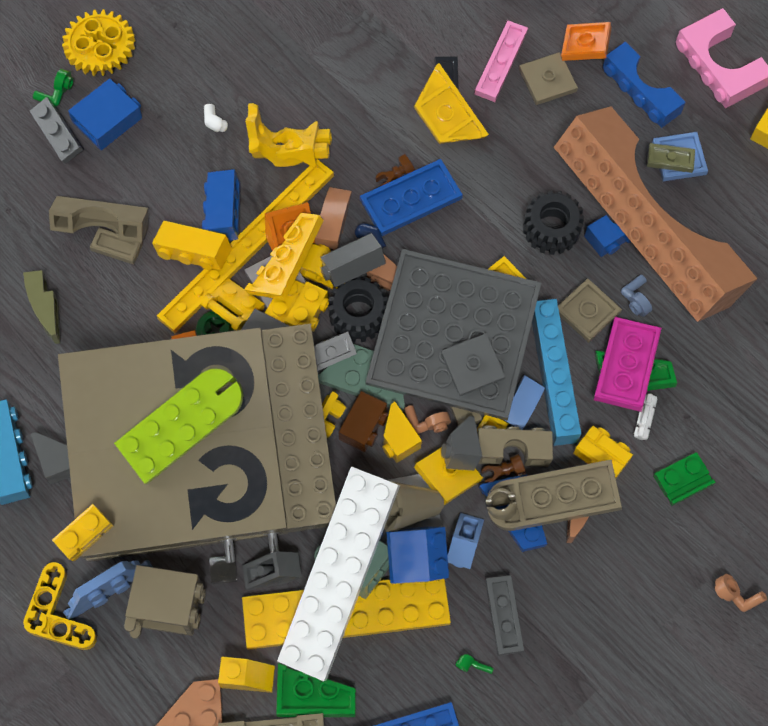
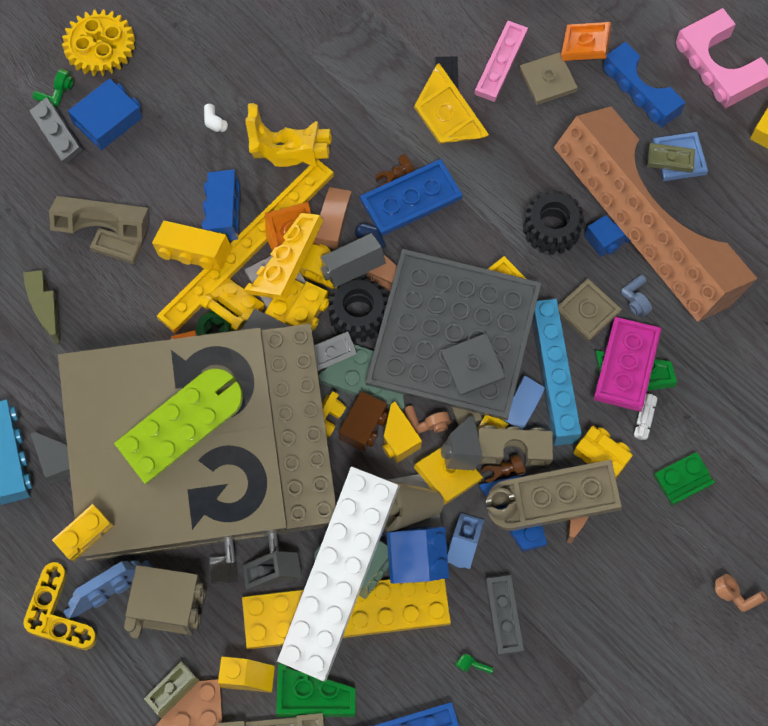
(171, 689): none -> olive plate

